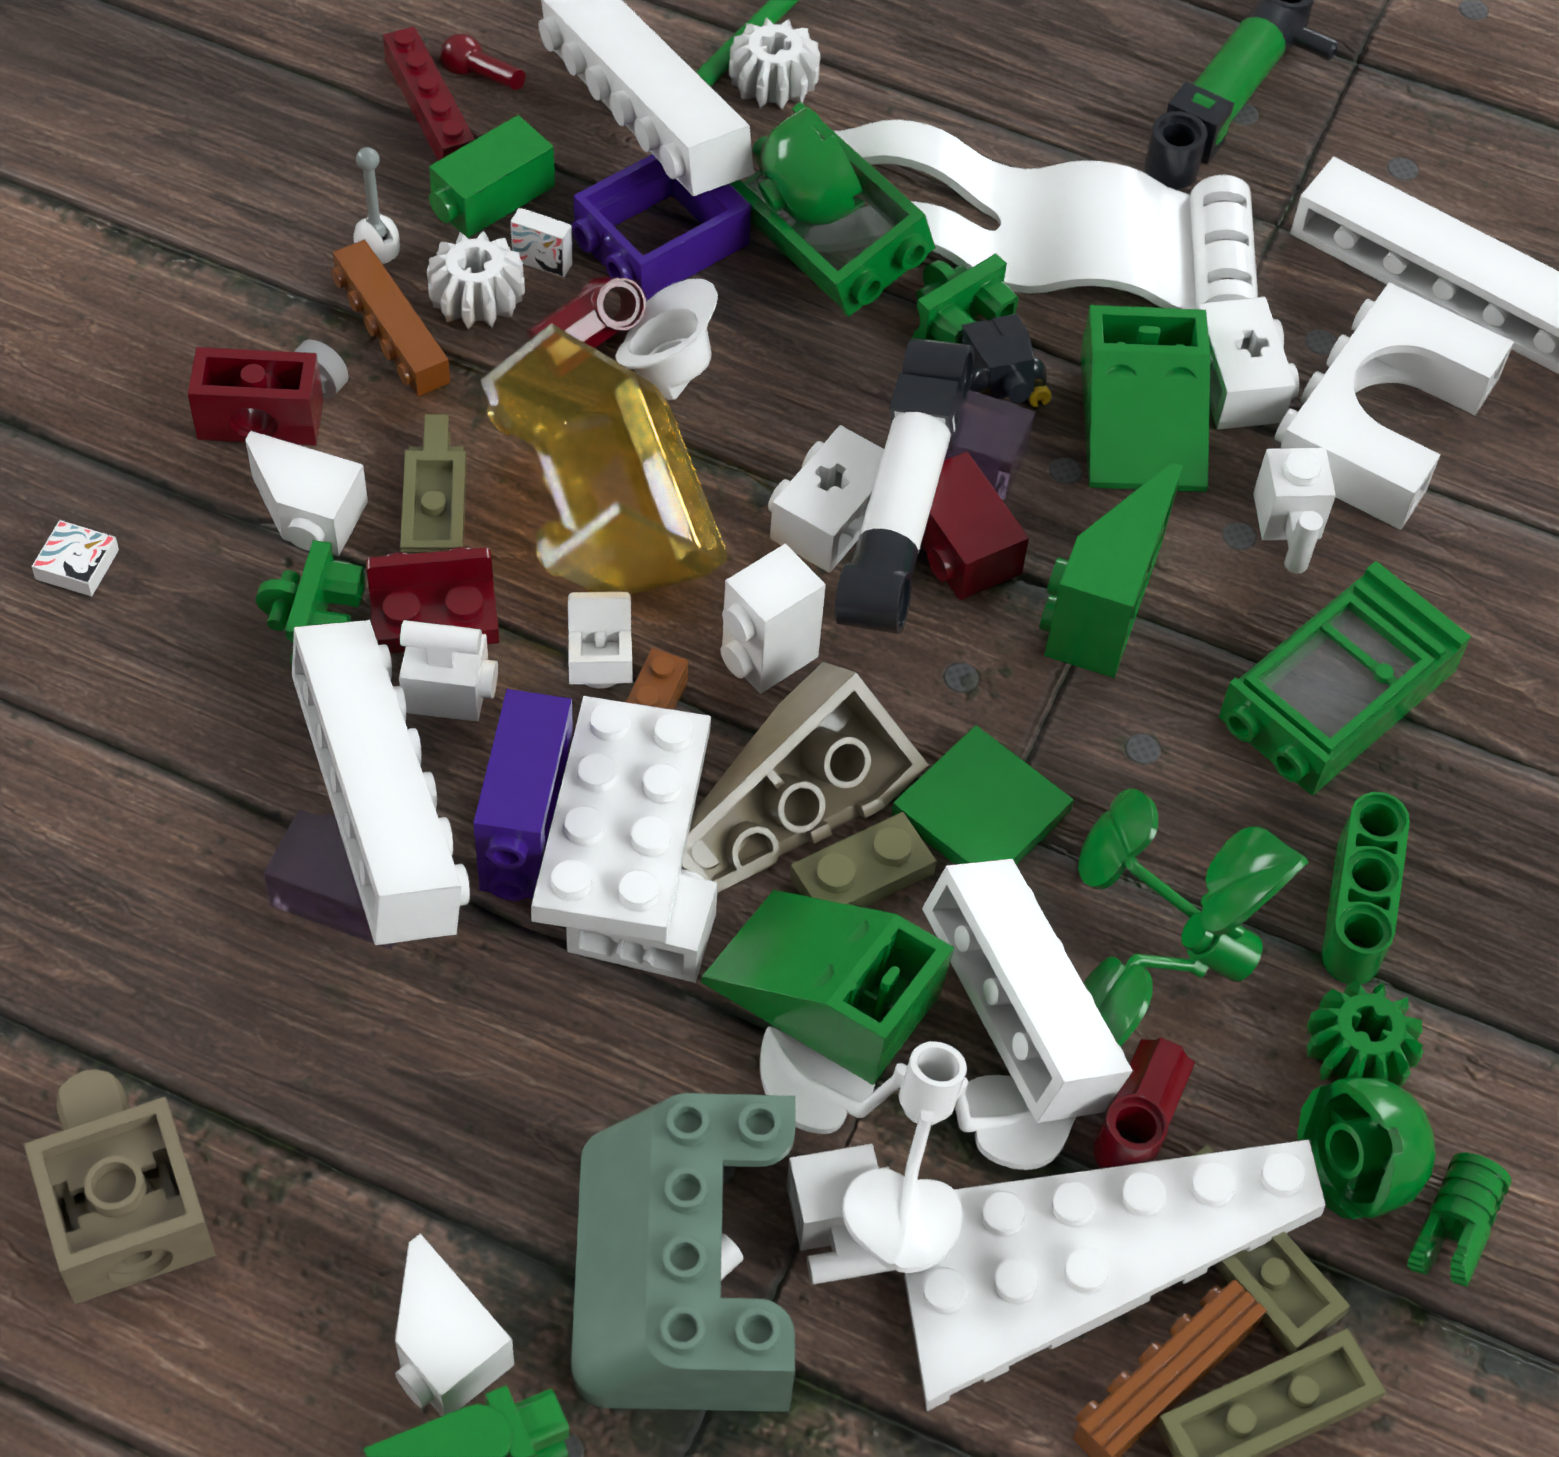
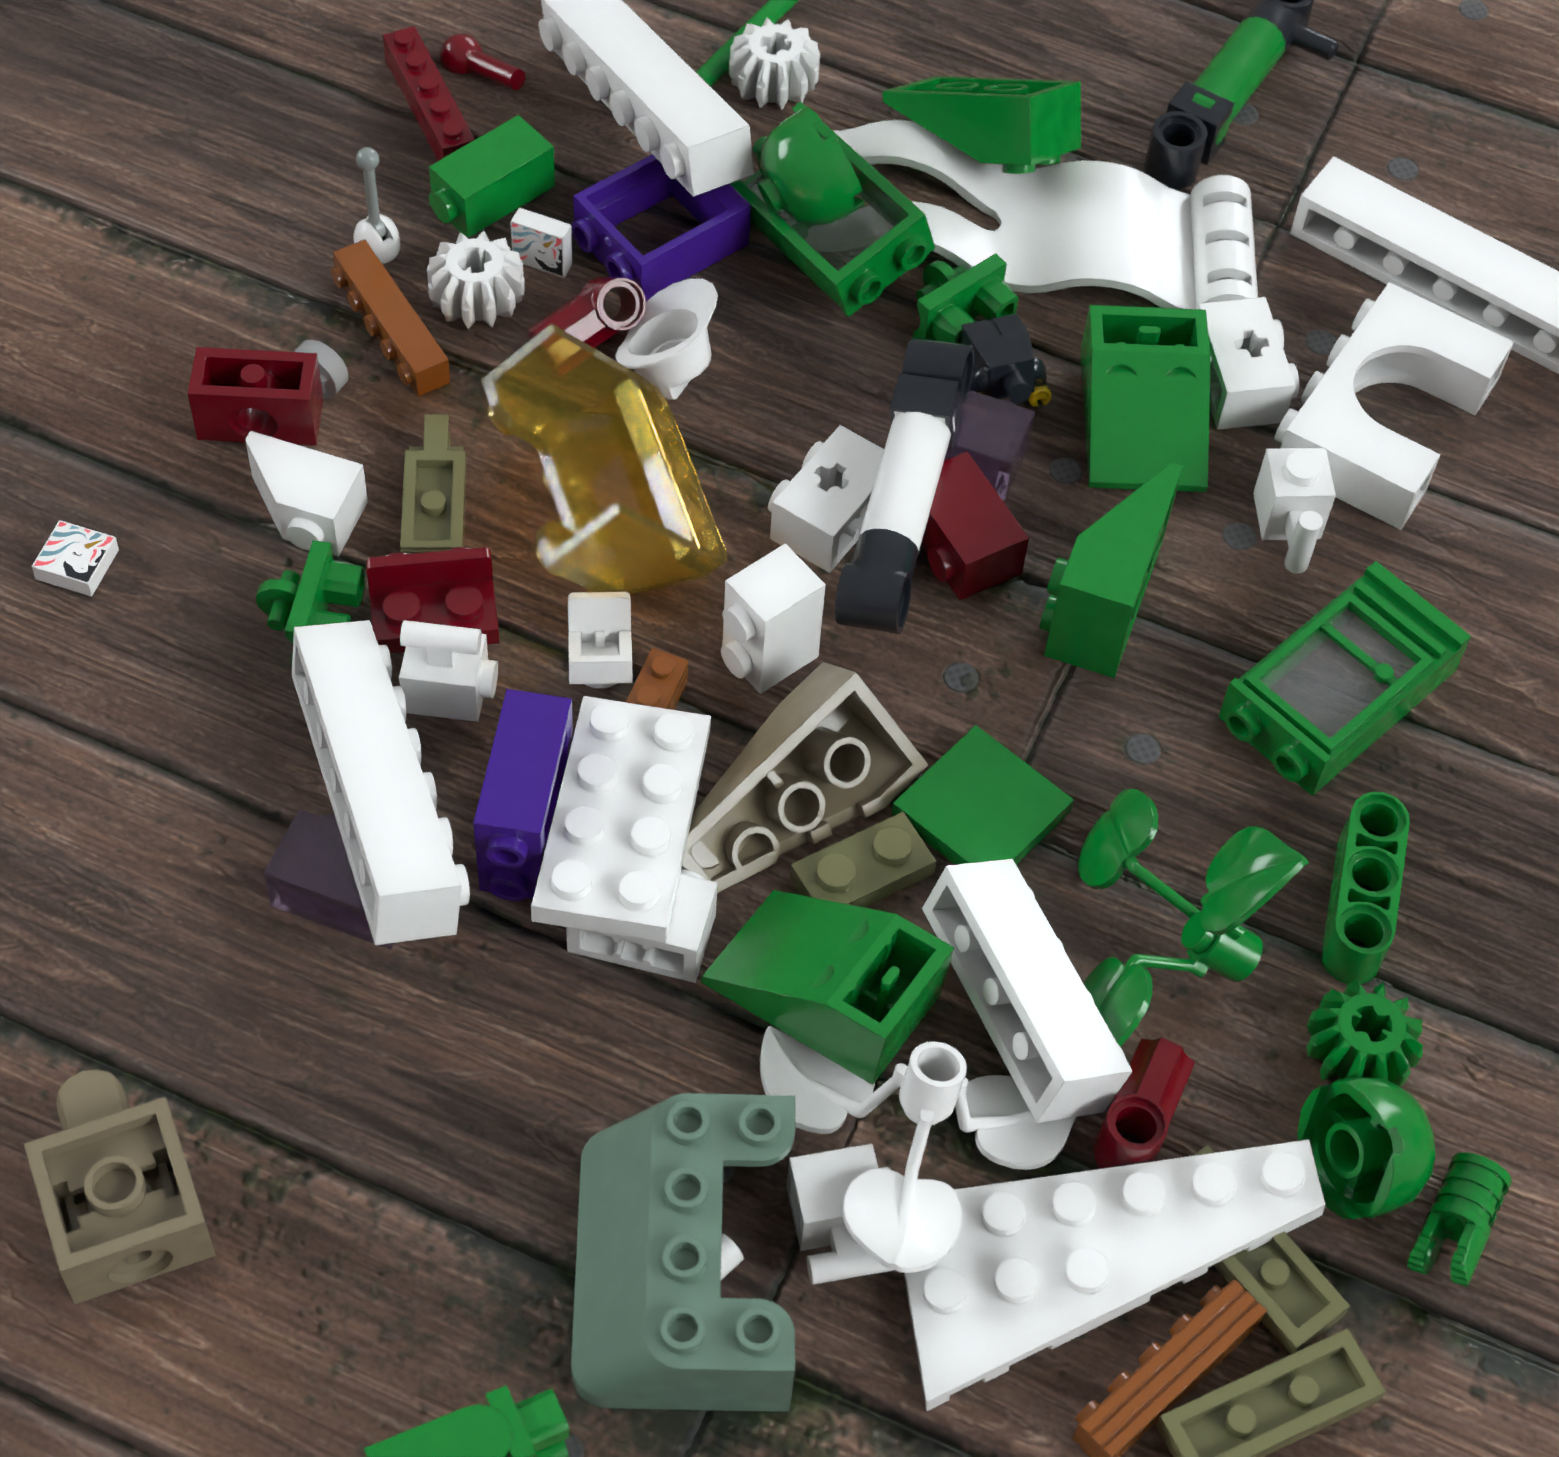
(445, 1335): white slope -> none
(996, 118): none -> green slope

